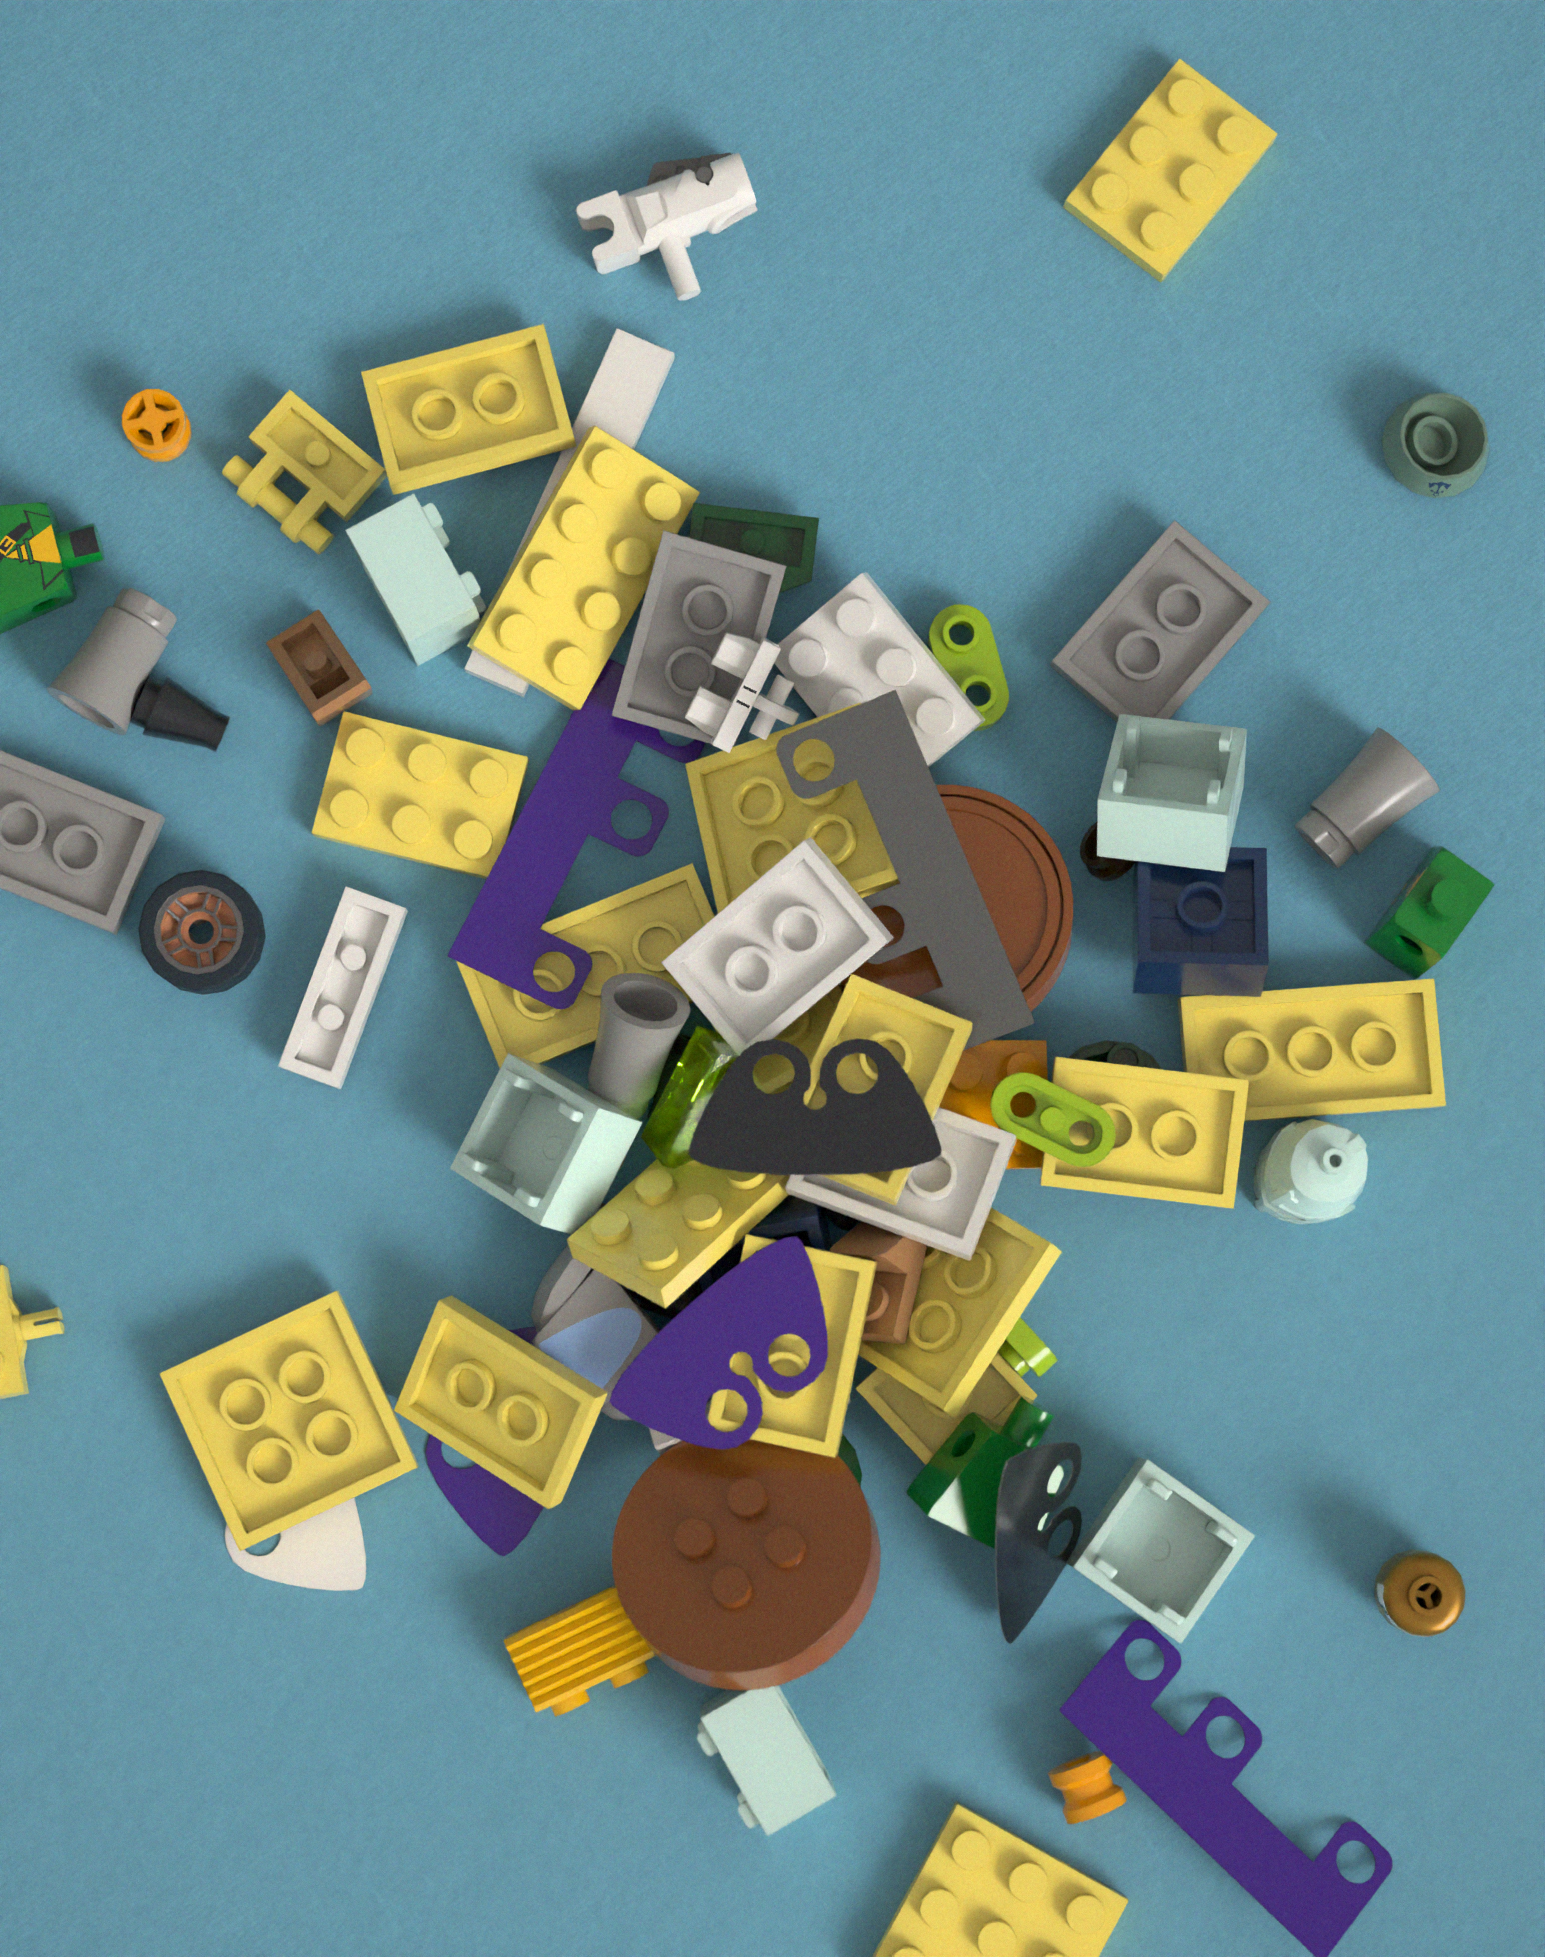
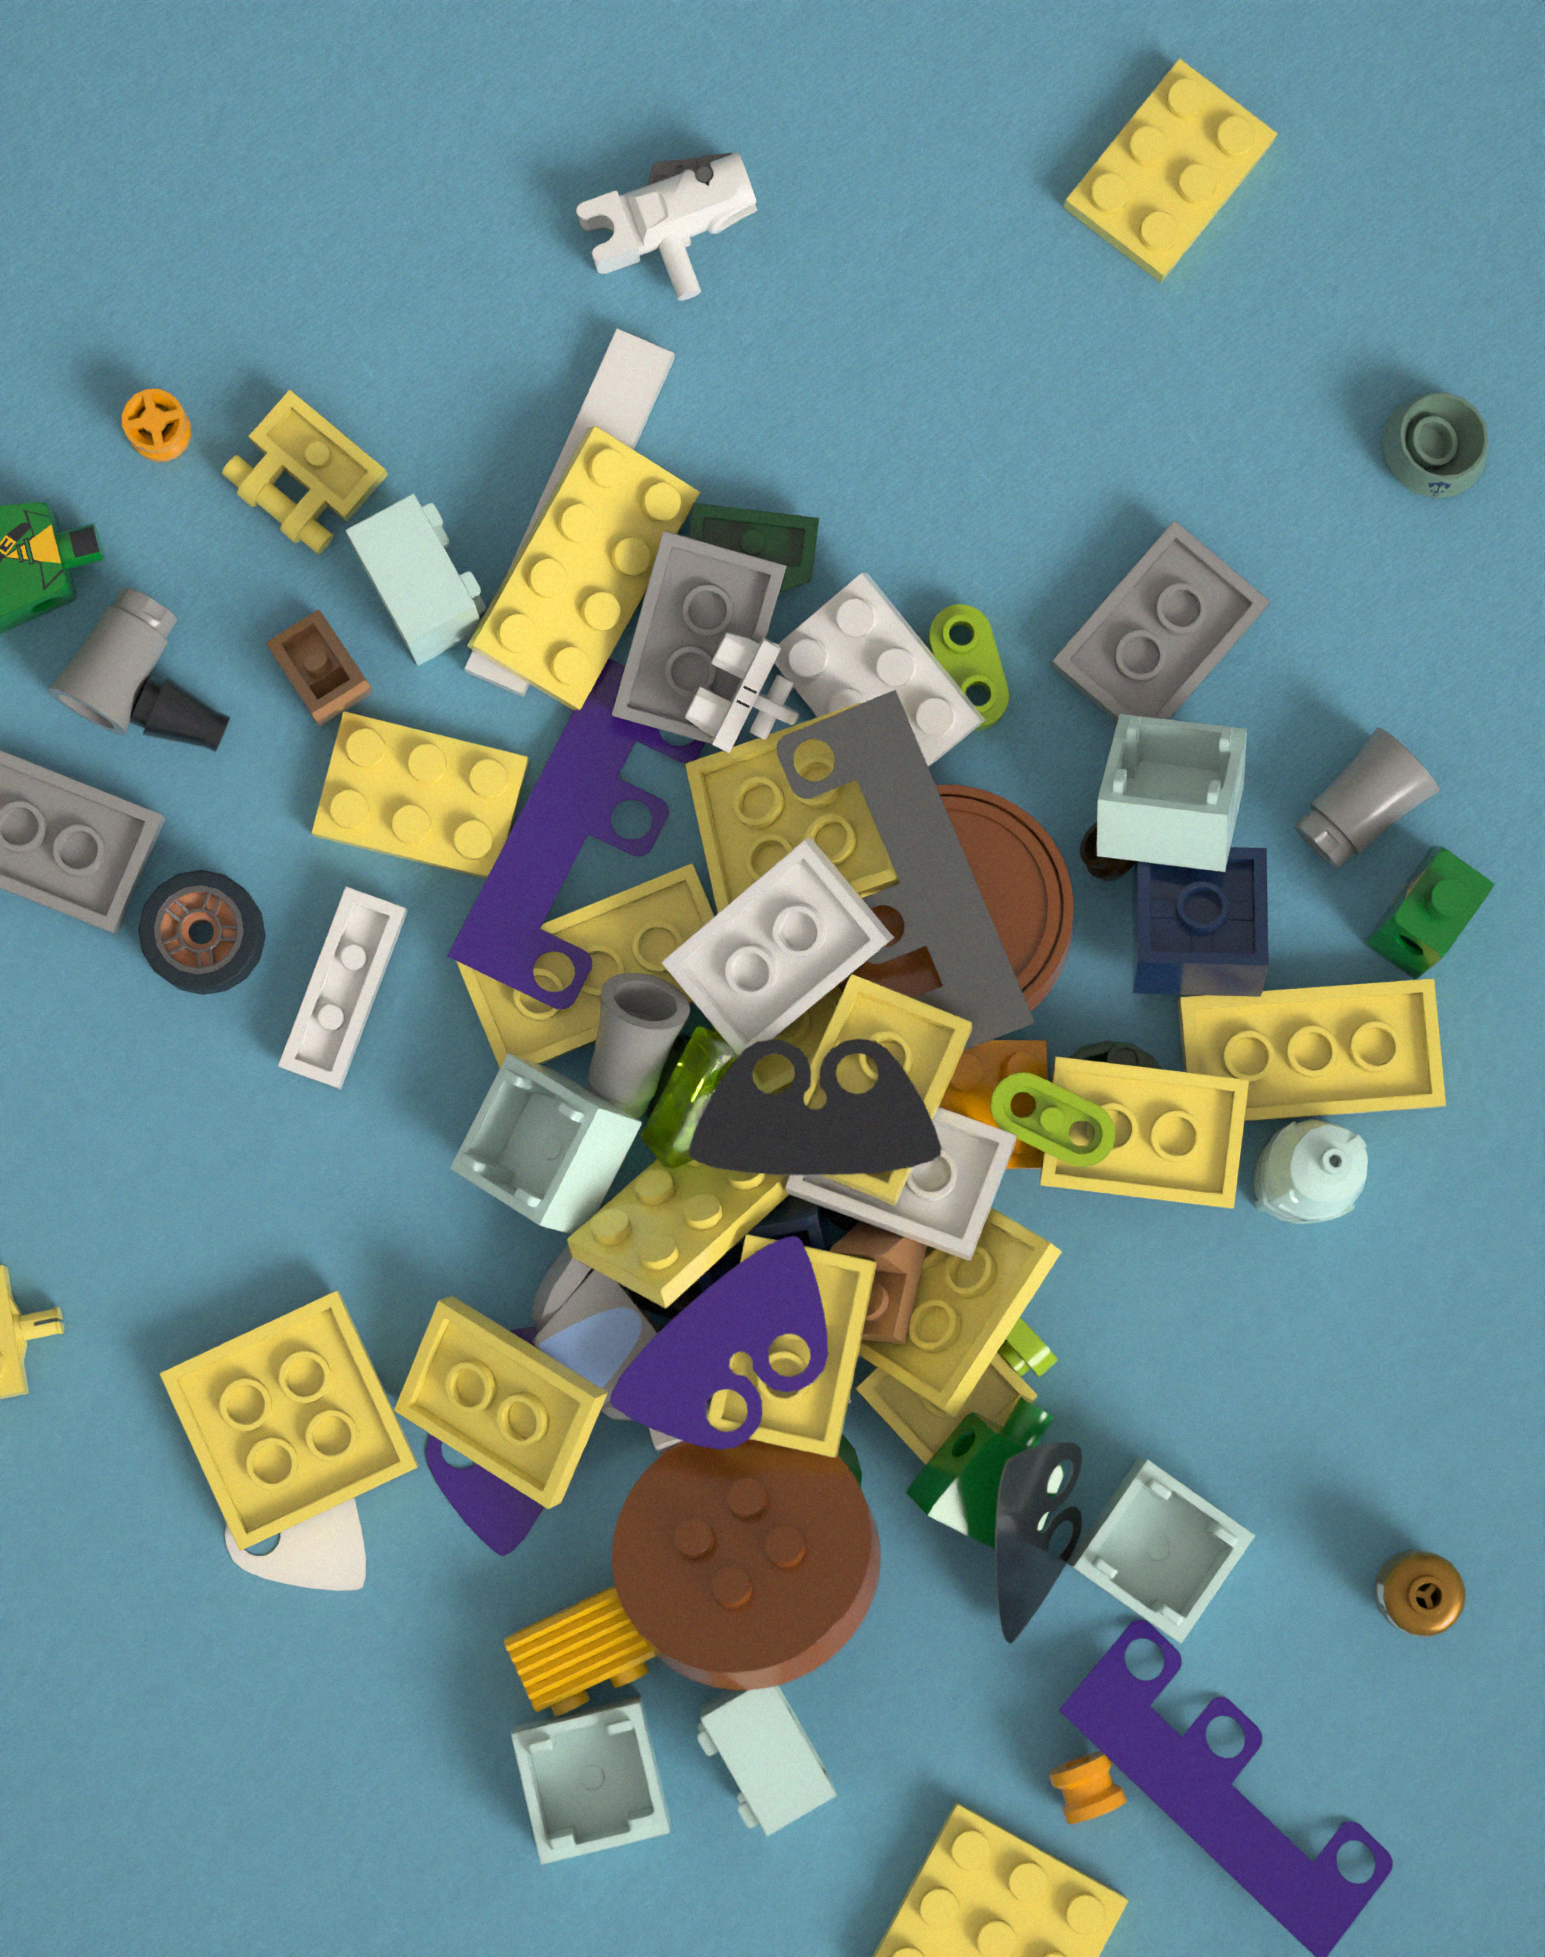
(468, 409): light yellow plate -> none
(591, 1779): none -> light aqua container

